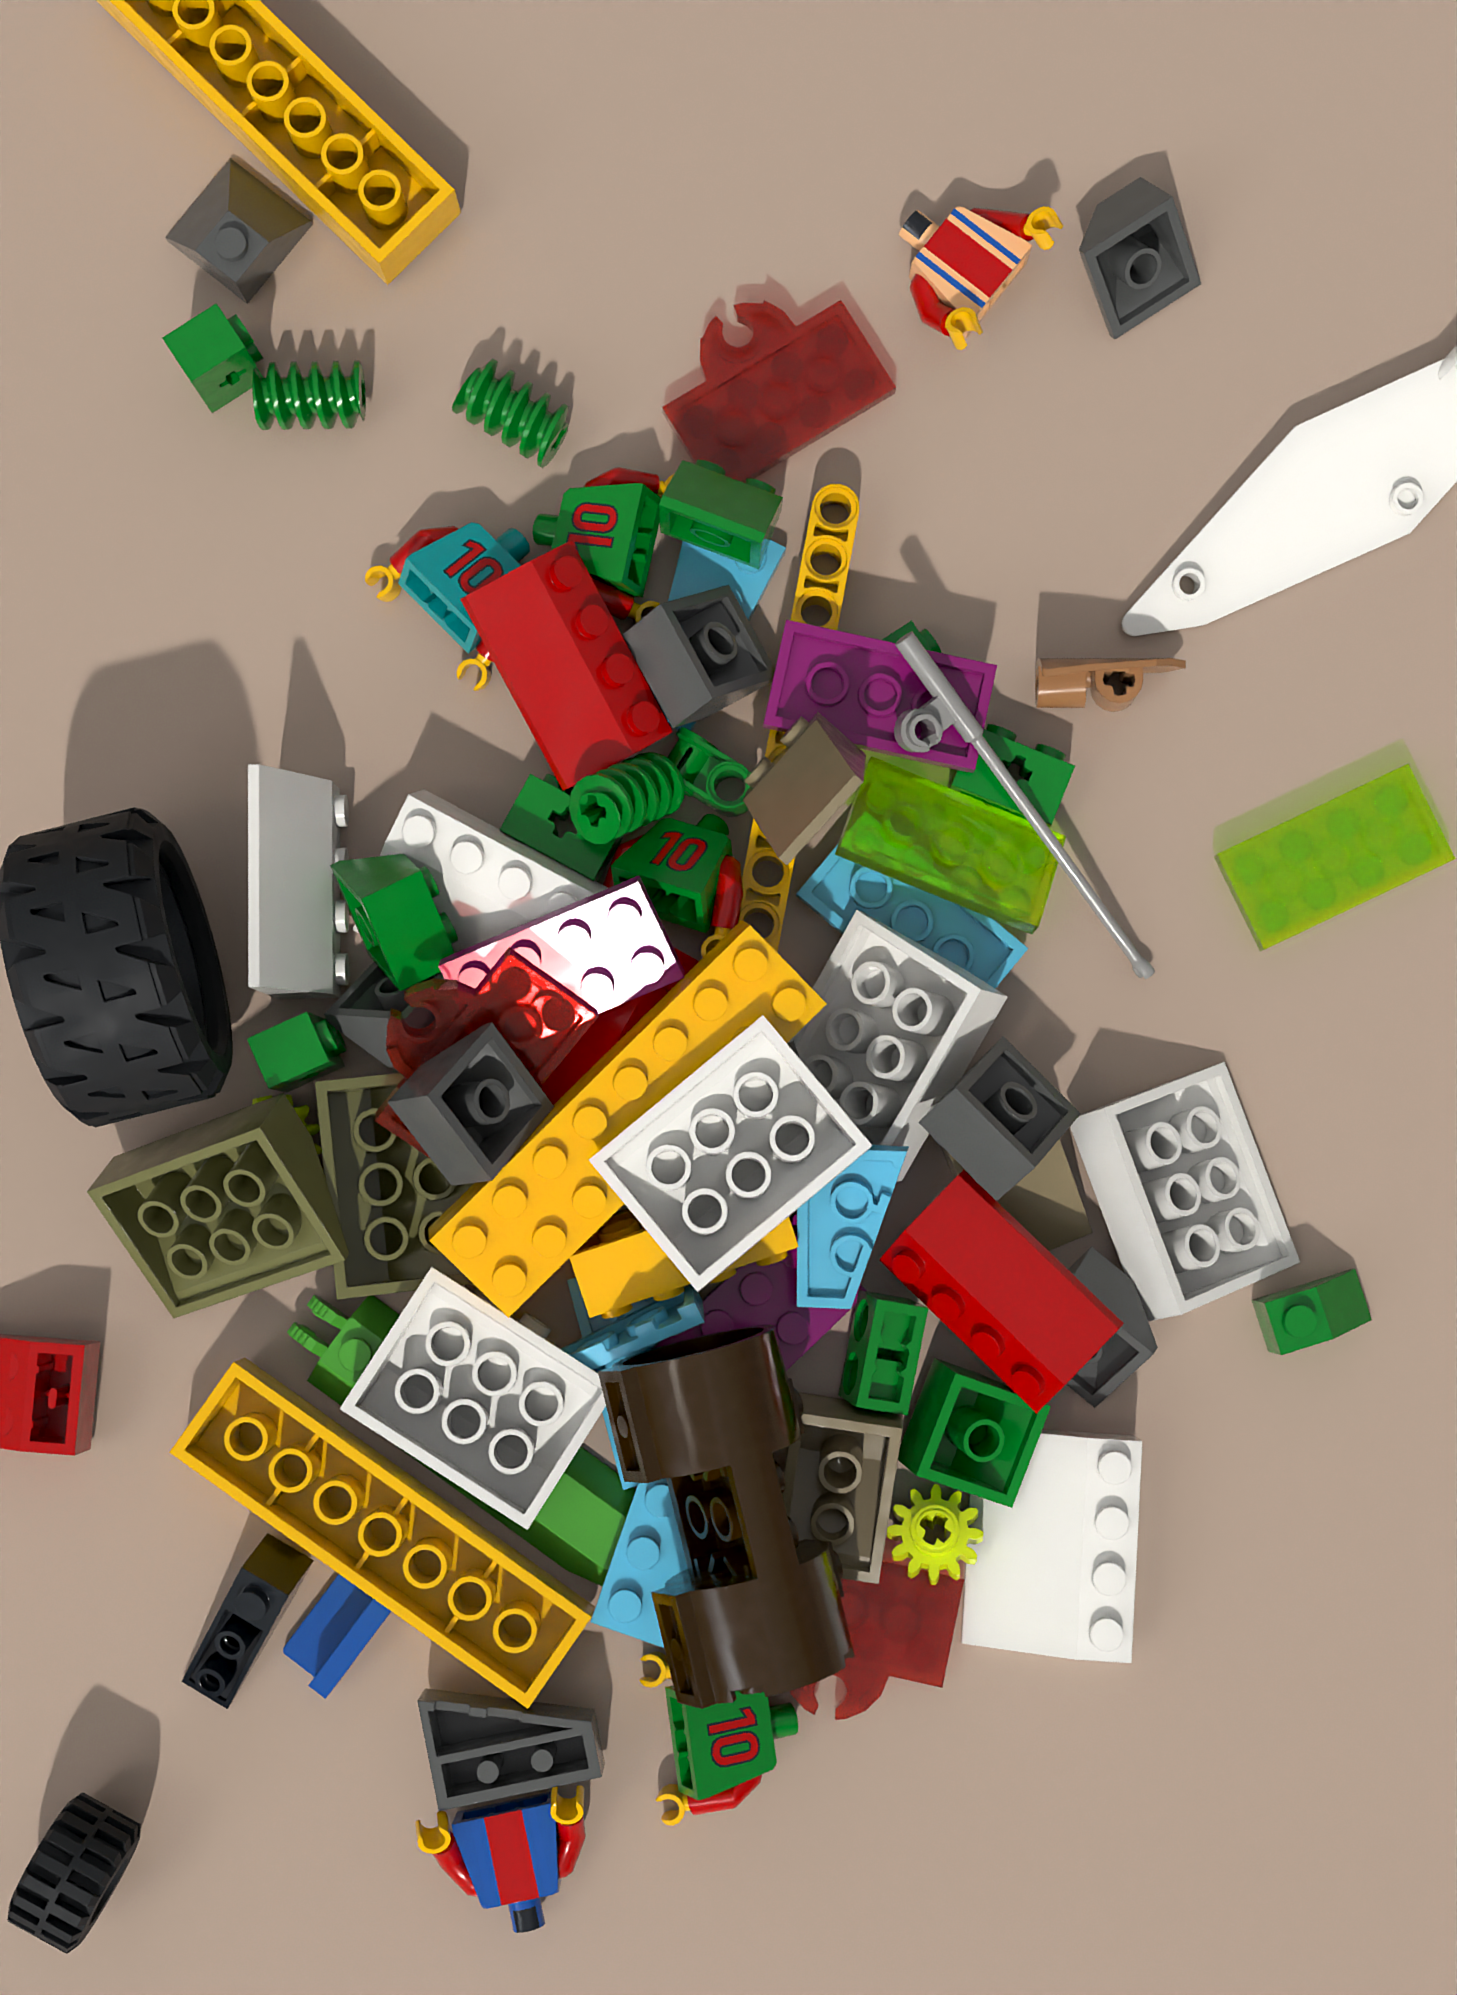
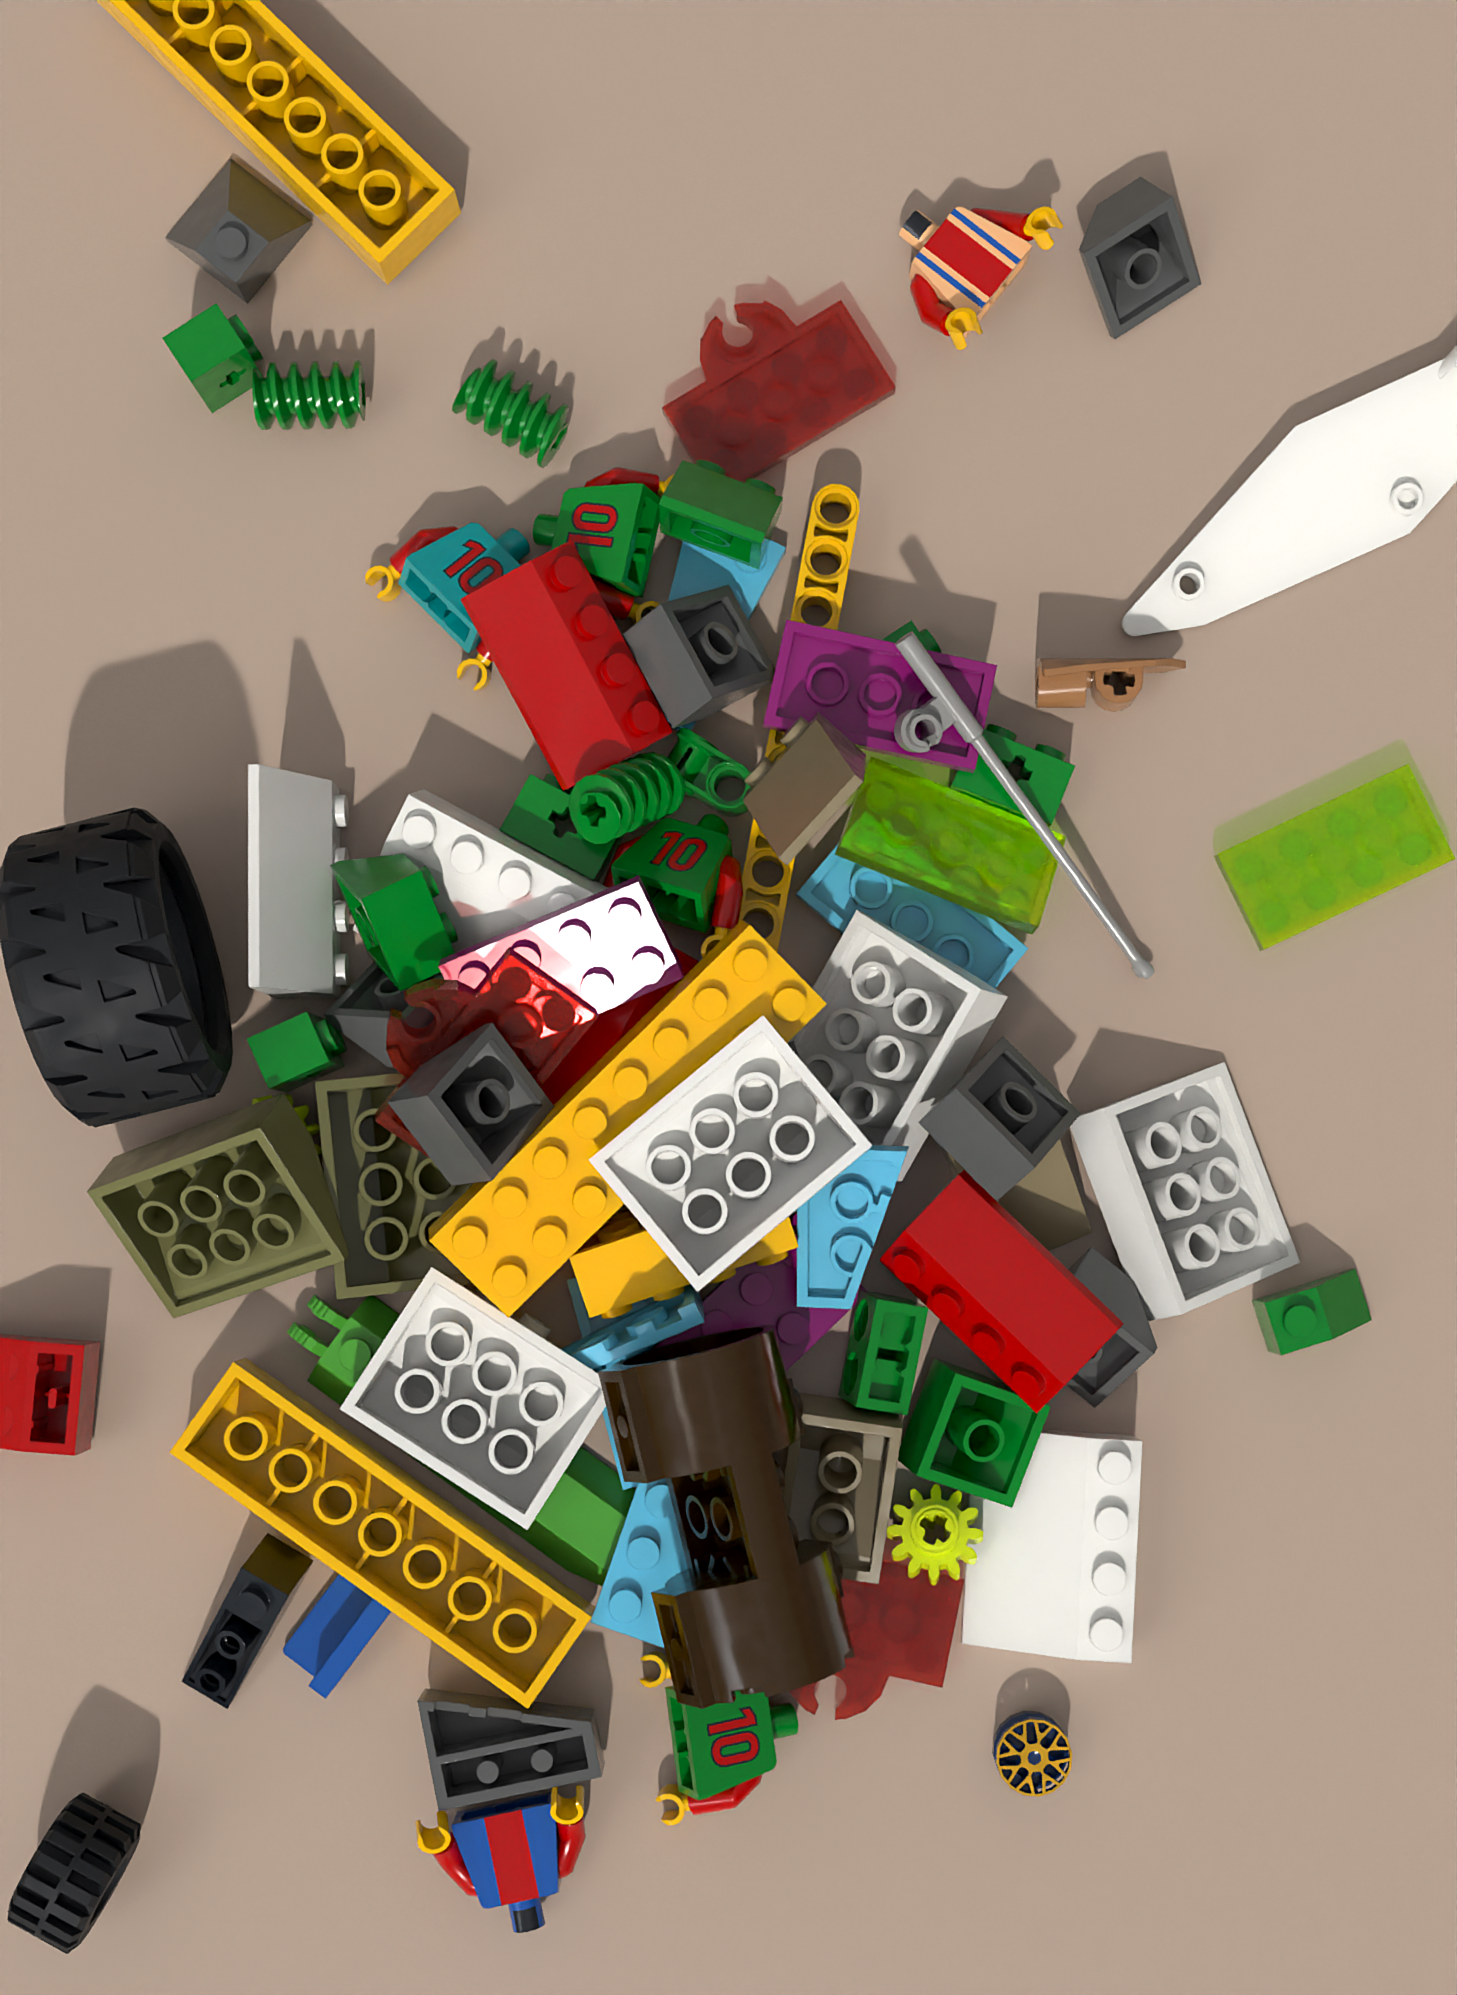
(1031, 1753): none -> wheel

